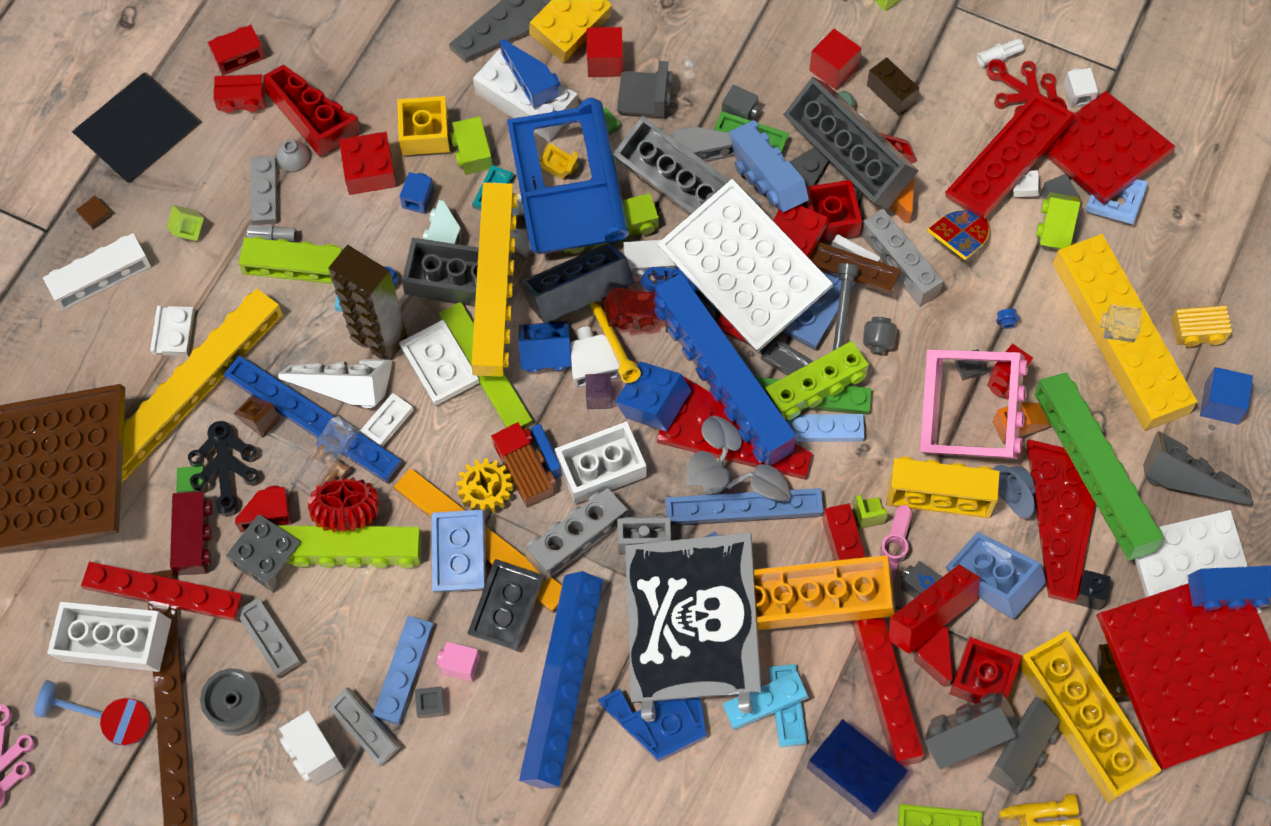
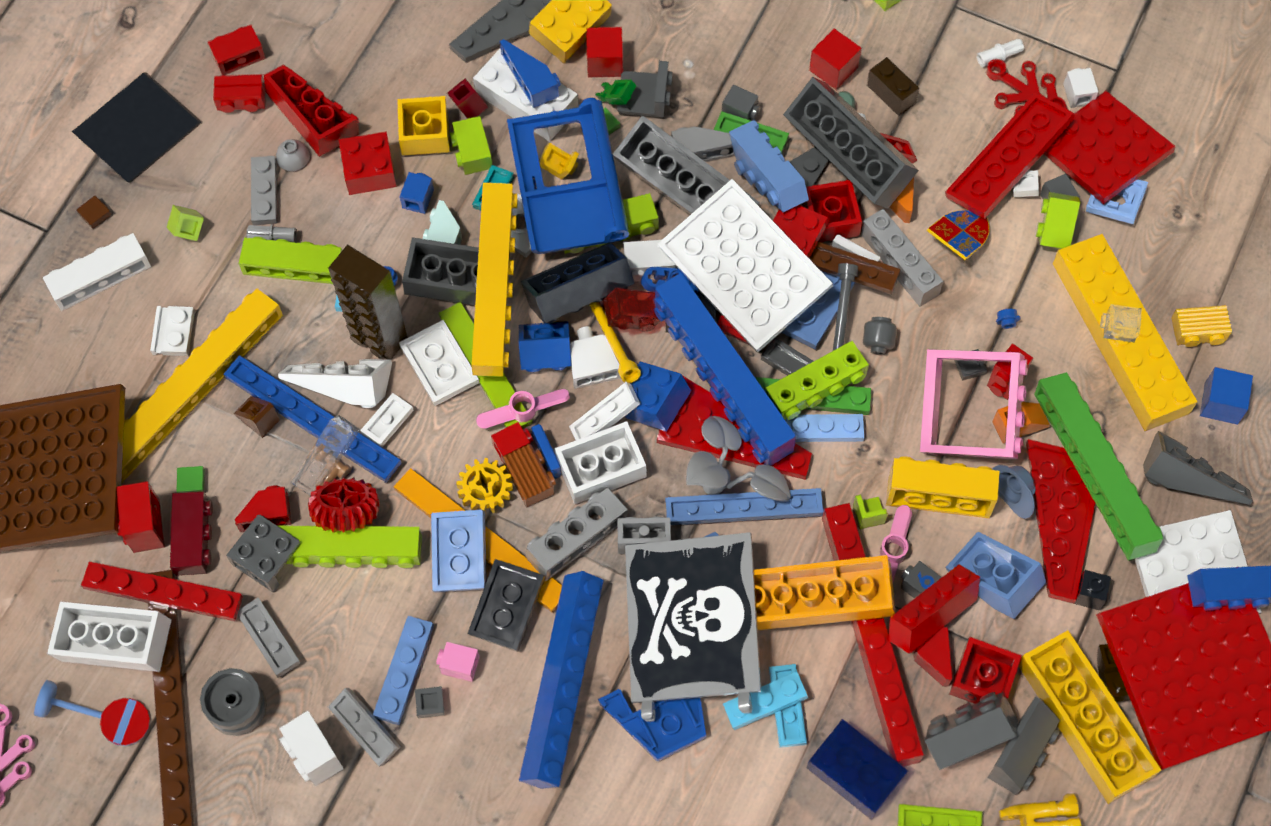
(140, 517): none -> red brick
(222, 463): black plant -> none
(467, 99): none -> dark red brick
(507, 412): none -> bright pink piece
(598, 391): clear purple brick -> none
(606, 412): none -> white tile
(618, 92): none -> green plate

